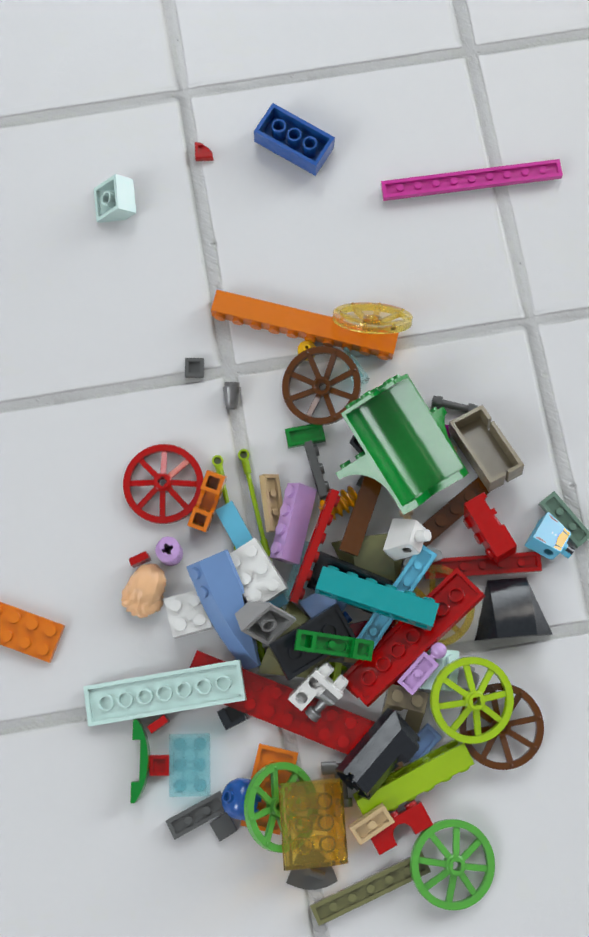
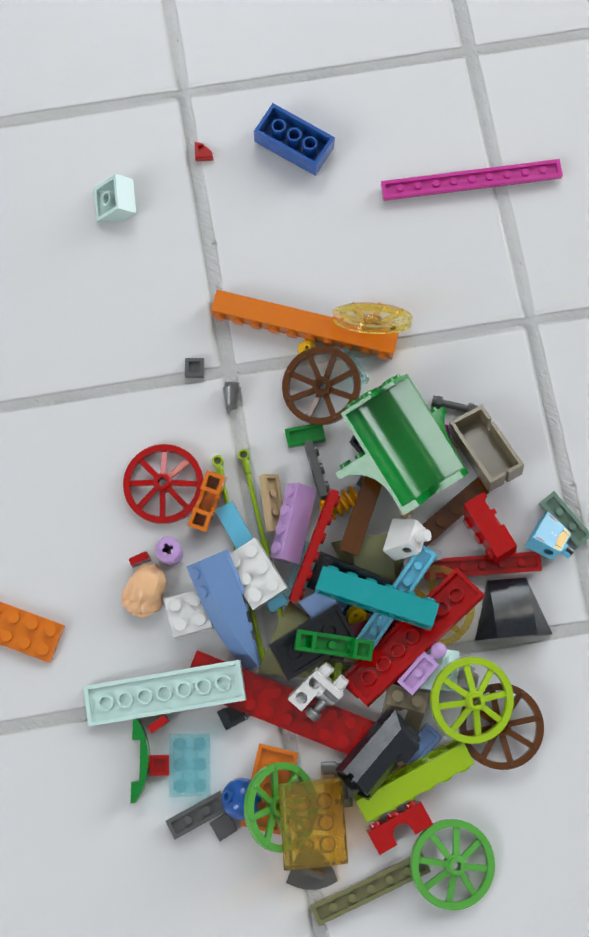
(263, 621): light grey slope -> none
(355, 614): none -> yellow tile
(371, 823): tan plate -> none

